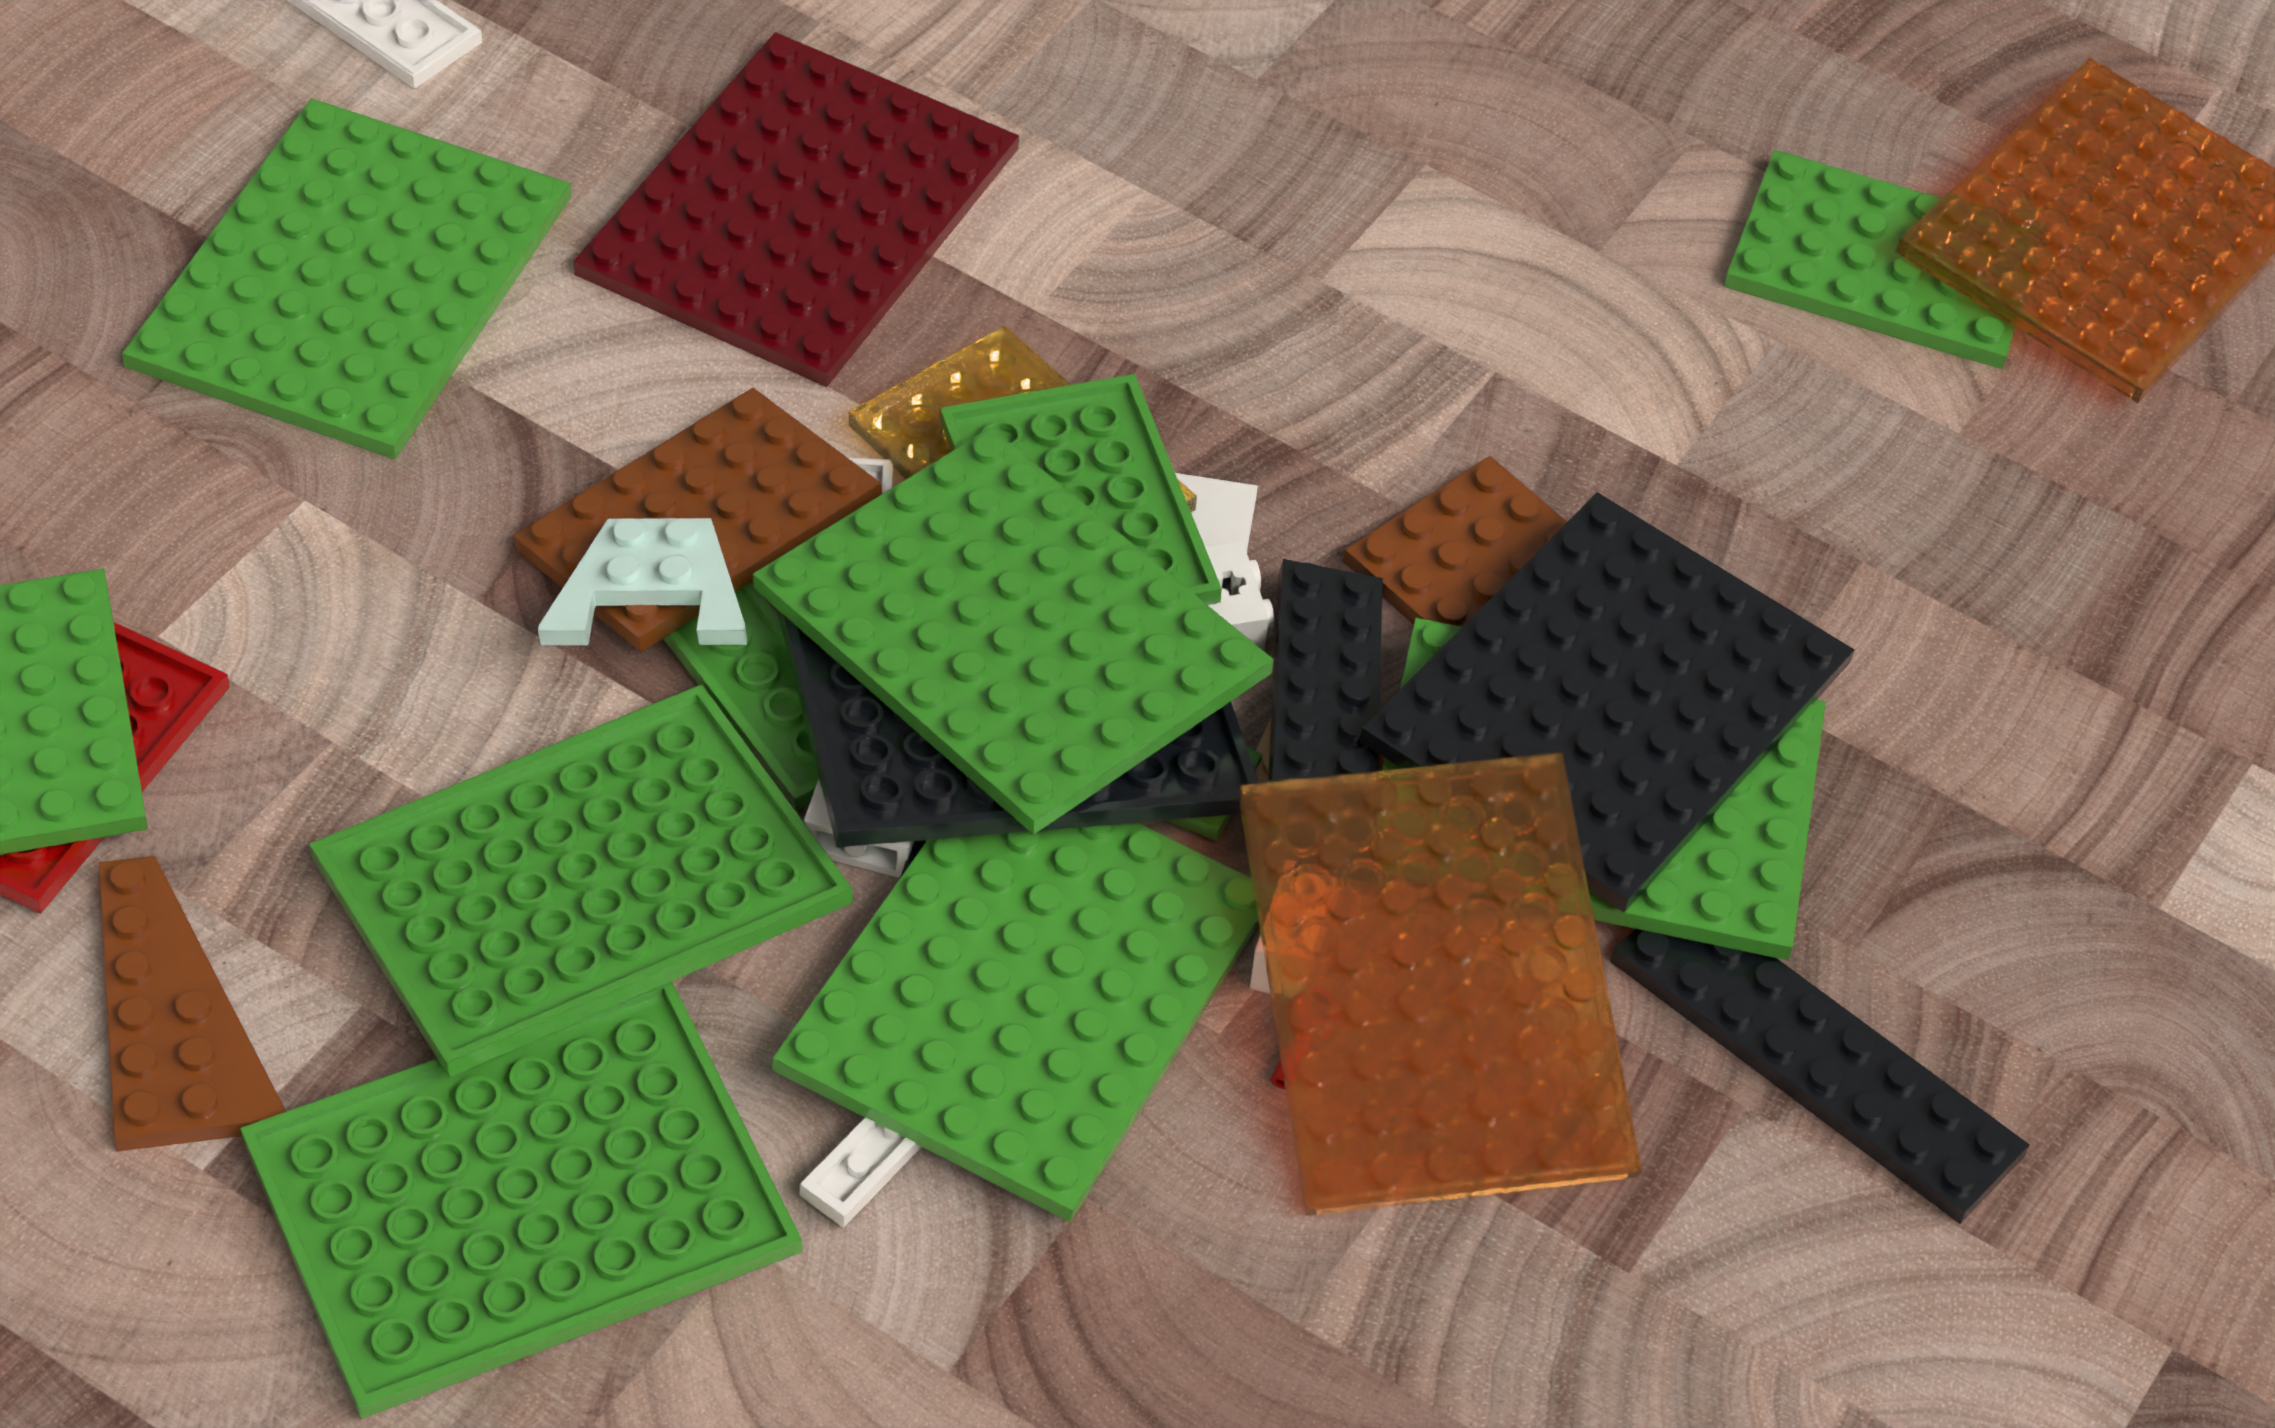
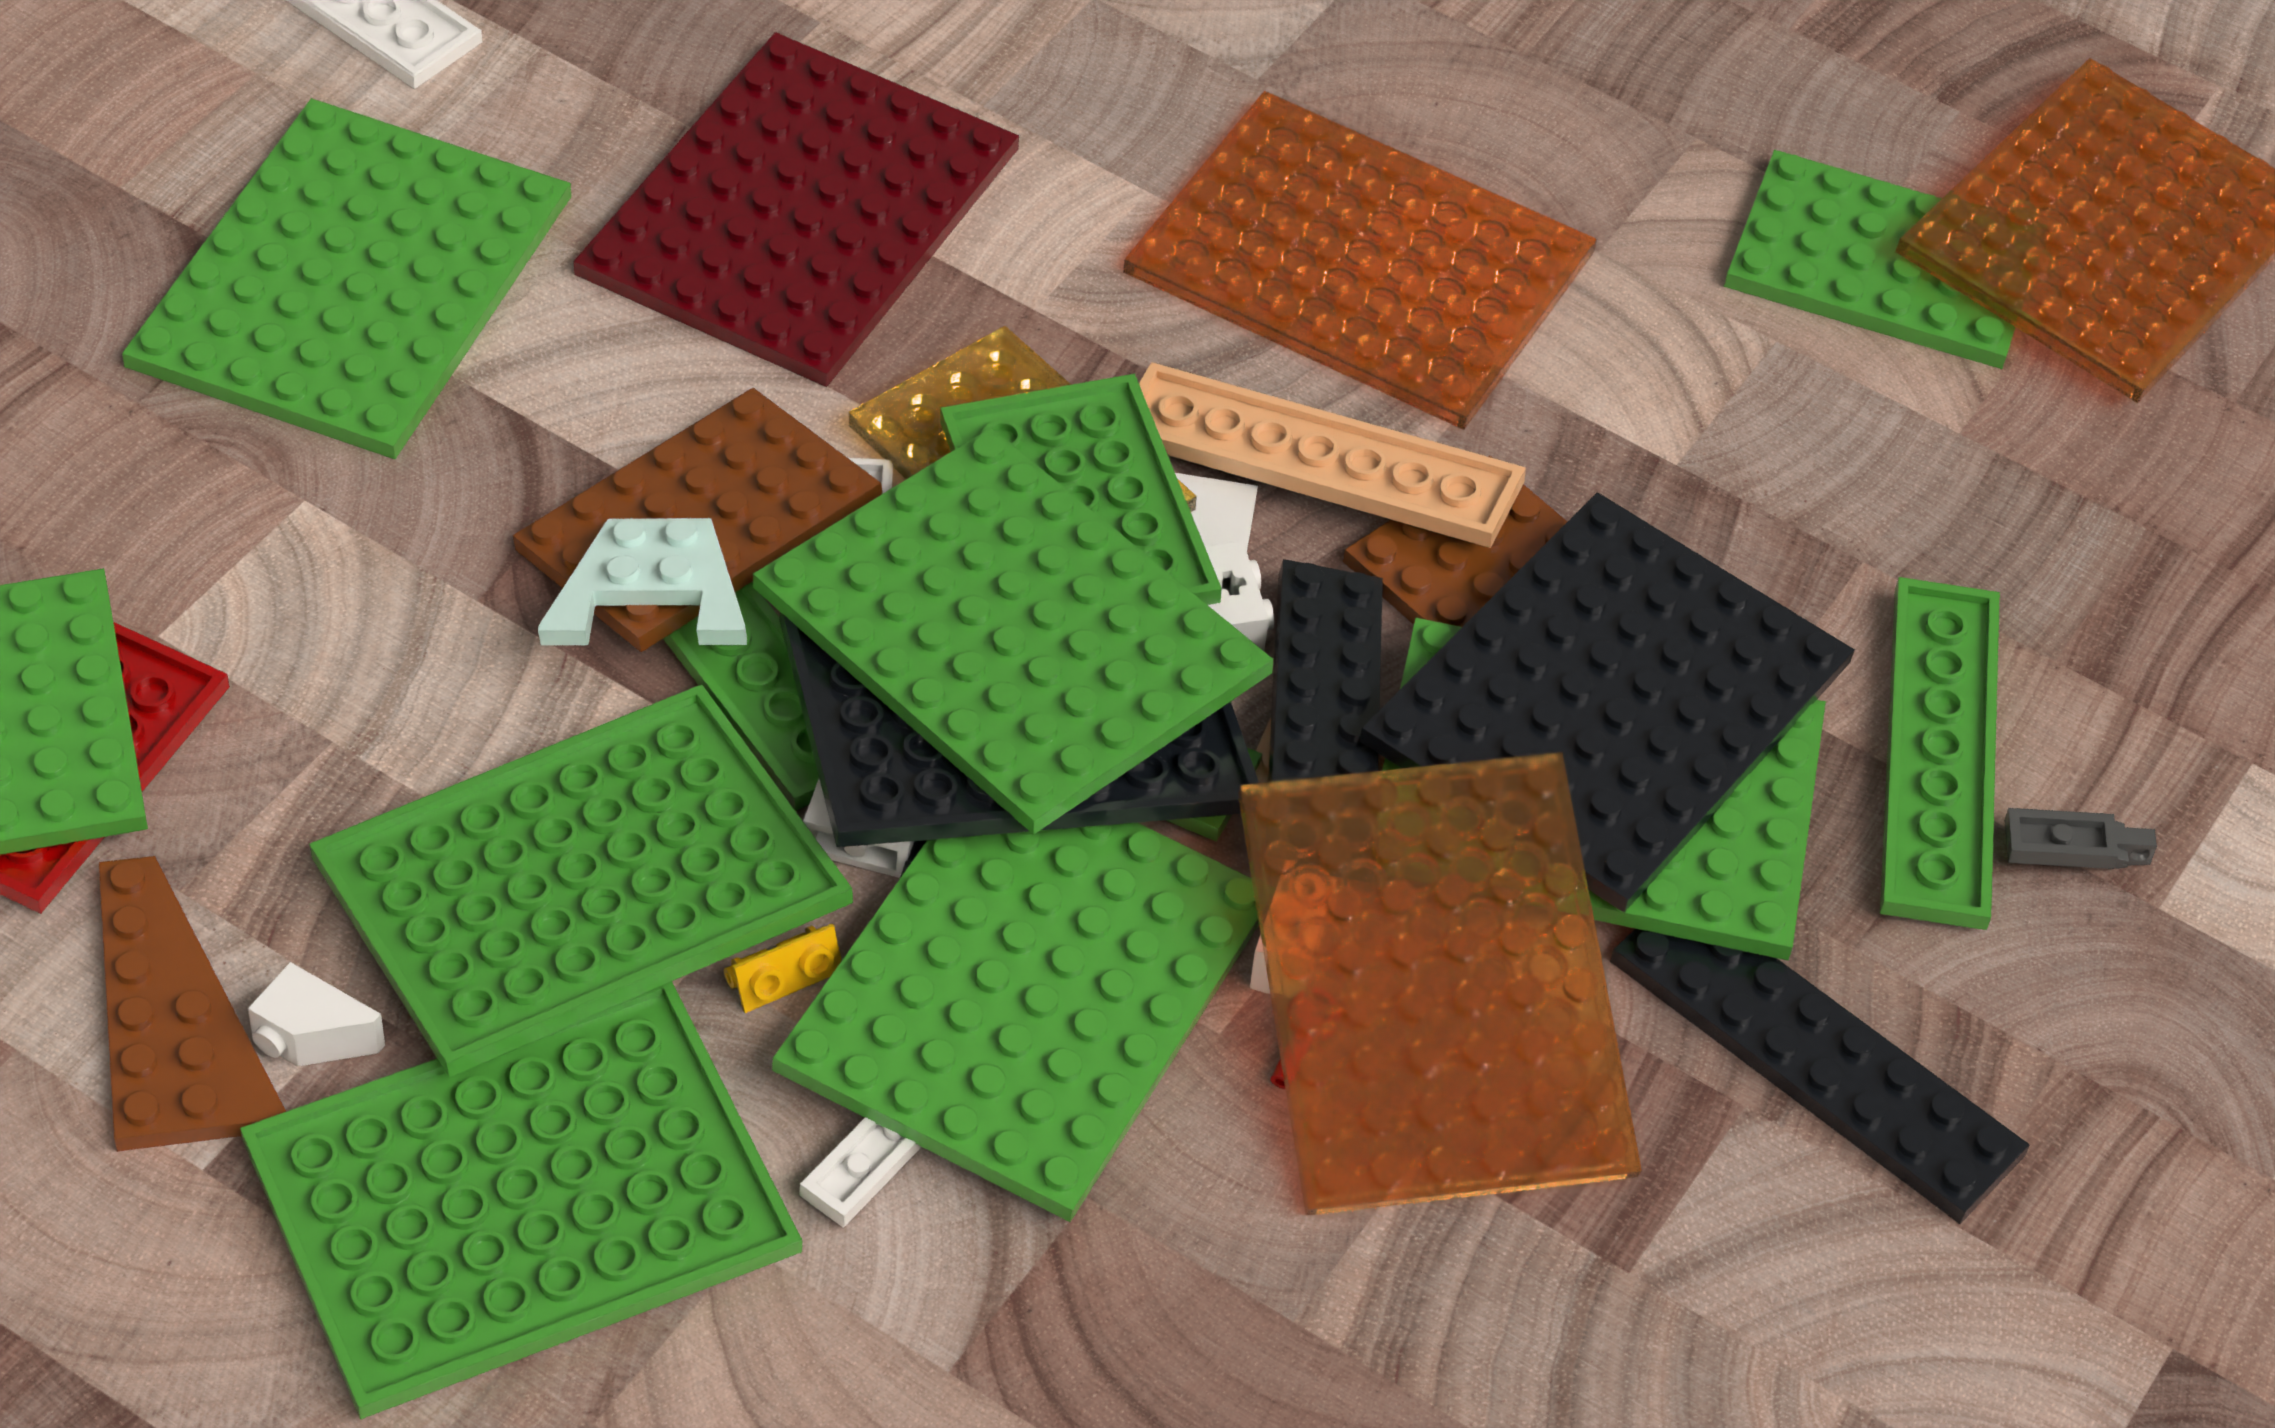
(312, 1021): none -> white slope
(785, 968): none -> yellow hinge
(1331, 456): none -> light nougat plate
(1361, 258): none -> clear orange plate
(1941, 755): none -> bright green plate
(2075, 839): none -> dark grey hinge

